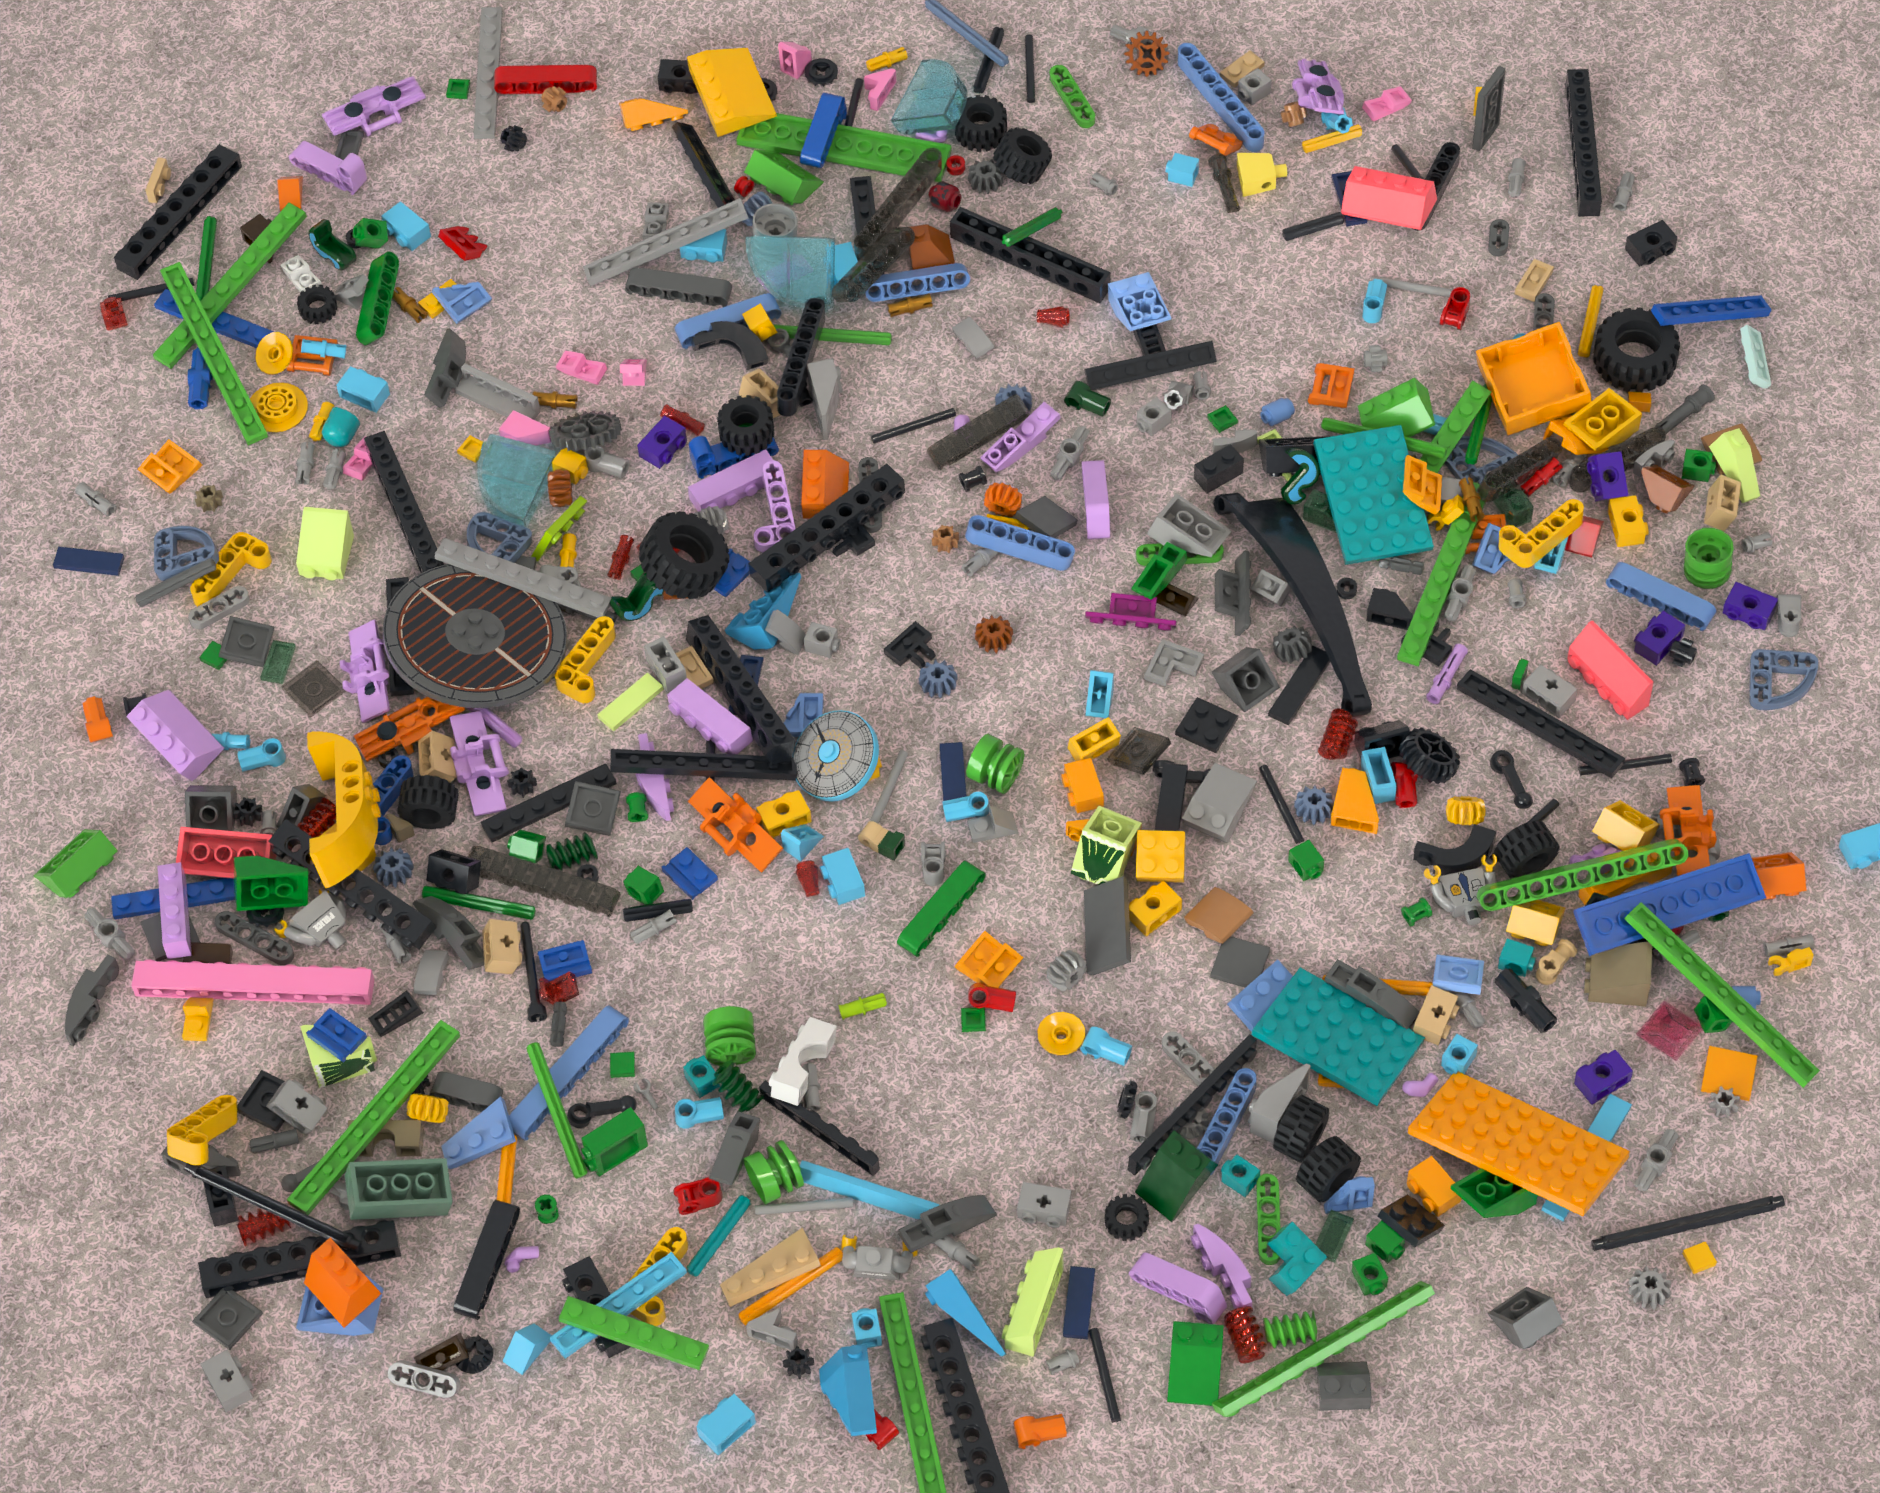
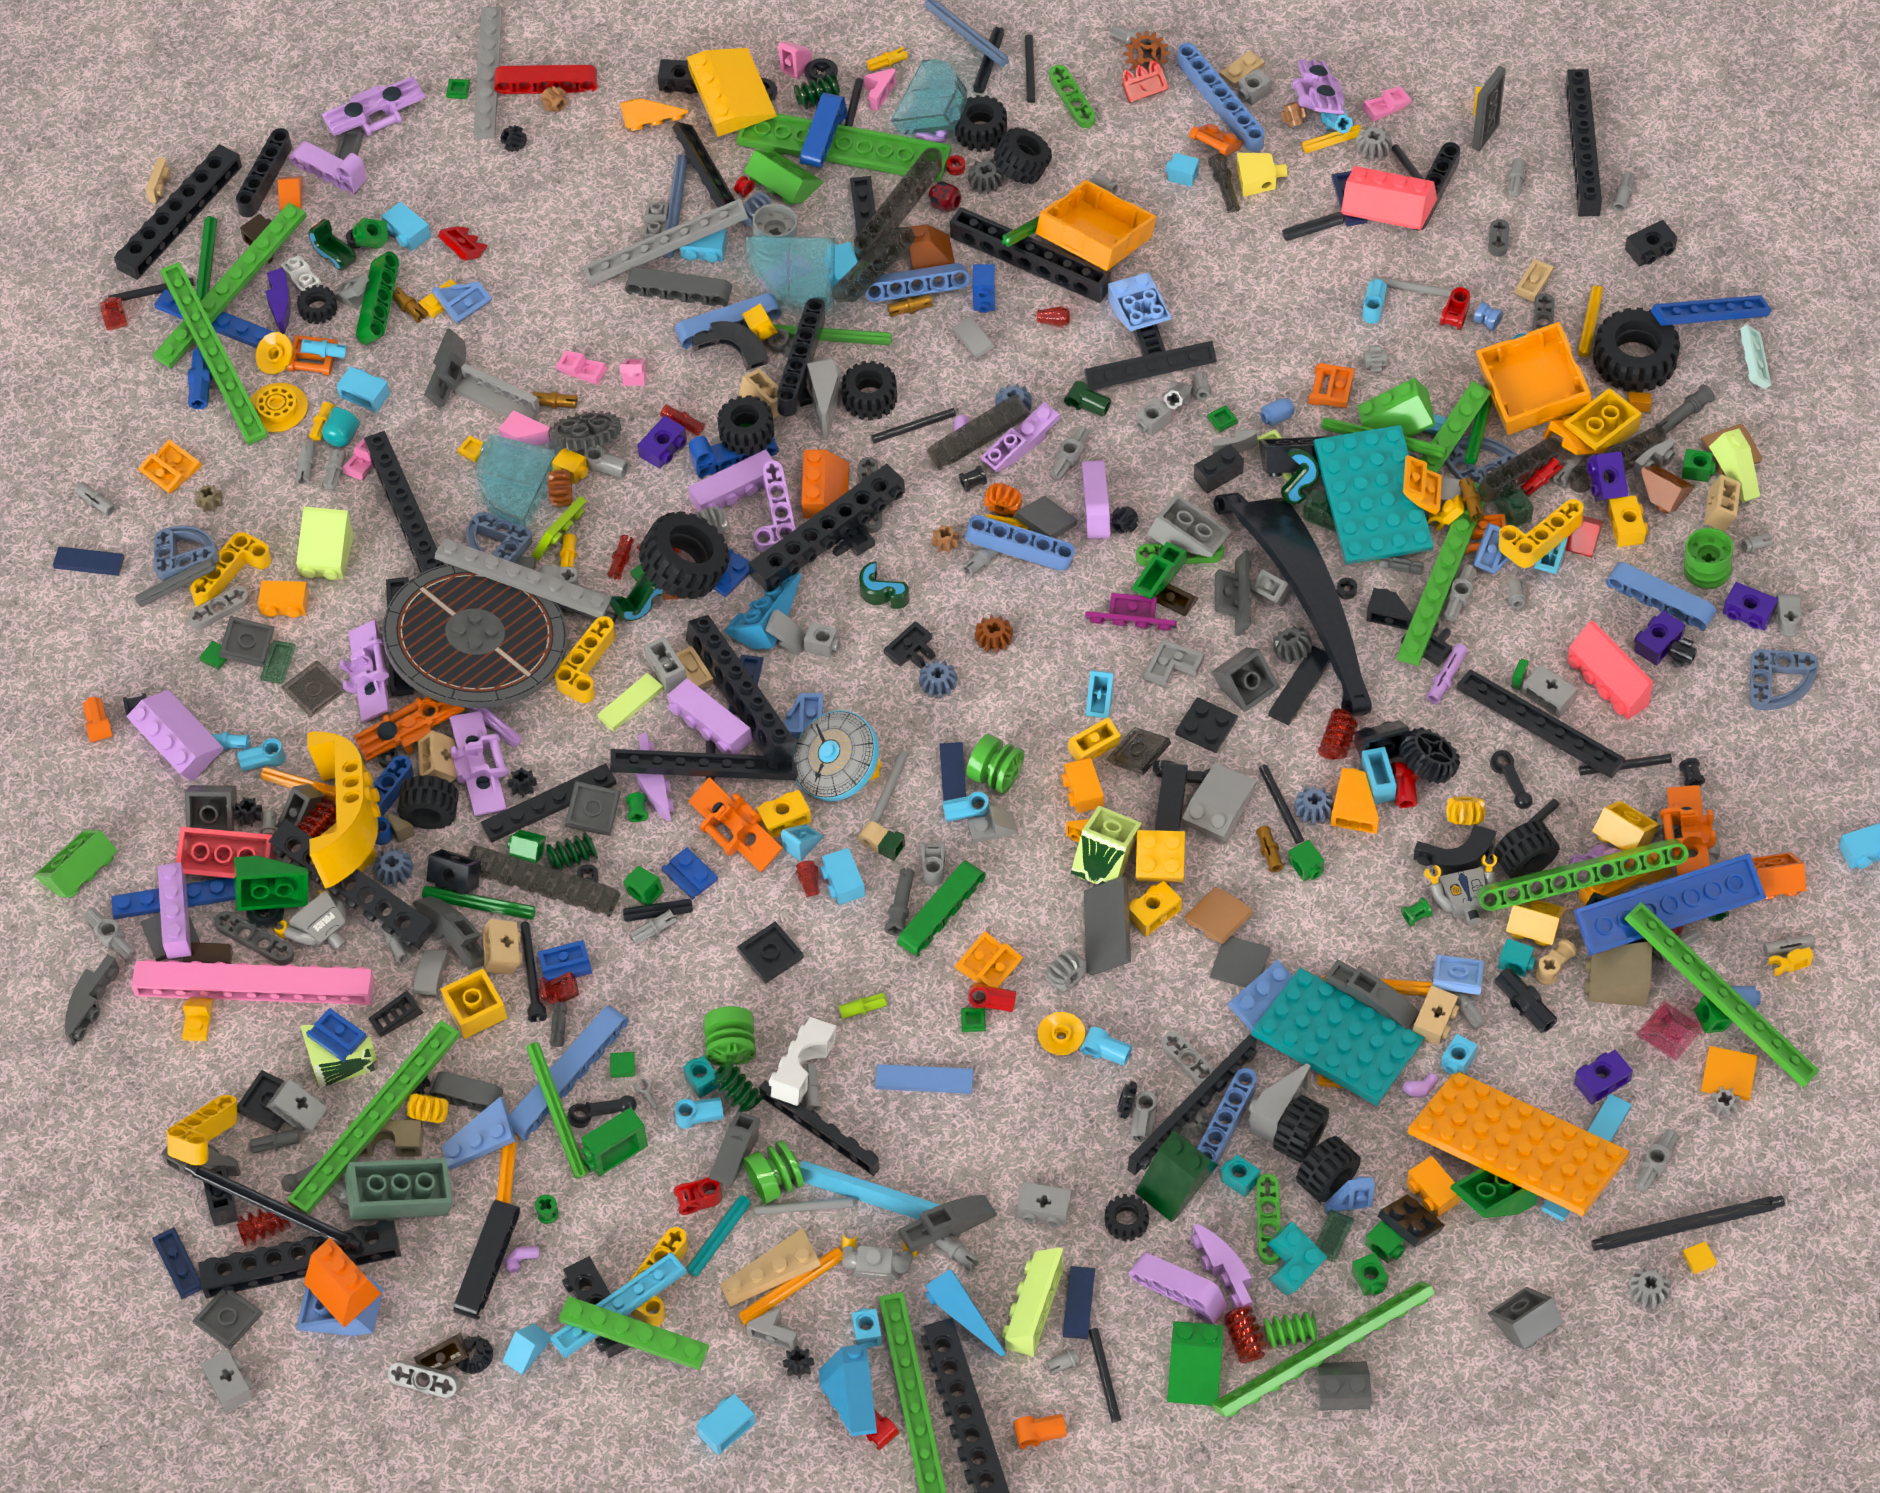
(177, 1263): none -> dark blue tile
(263, 172): none -> black beam
(279, 298): none -> dark purple slope
(283, 598): none -> light orange brick
(290, 780): none -> light orange axle
(473, 1003): none -> yellow brick
(676, 195): none -> sand blue axle
(770, 952): none -> black plate
(813, 90): none -> dark green piece
(872, 403): none -> black tyre
(882, 591): none -> dark green animal
(899, 911): none -> dark grey pin
(924, 1079): none -> medium blue tile
(983, 287): none -> blue brick
(1096, 225): none -> light orange tile
(1124, 519): none -> black gear
(1145, 83): none -> plate
(1269, 849): none -> pearl gold pin
(1373, 142): none -> light grey gear
(1488, 316): none -> medium blue wheel

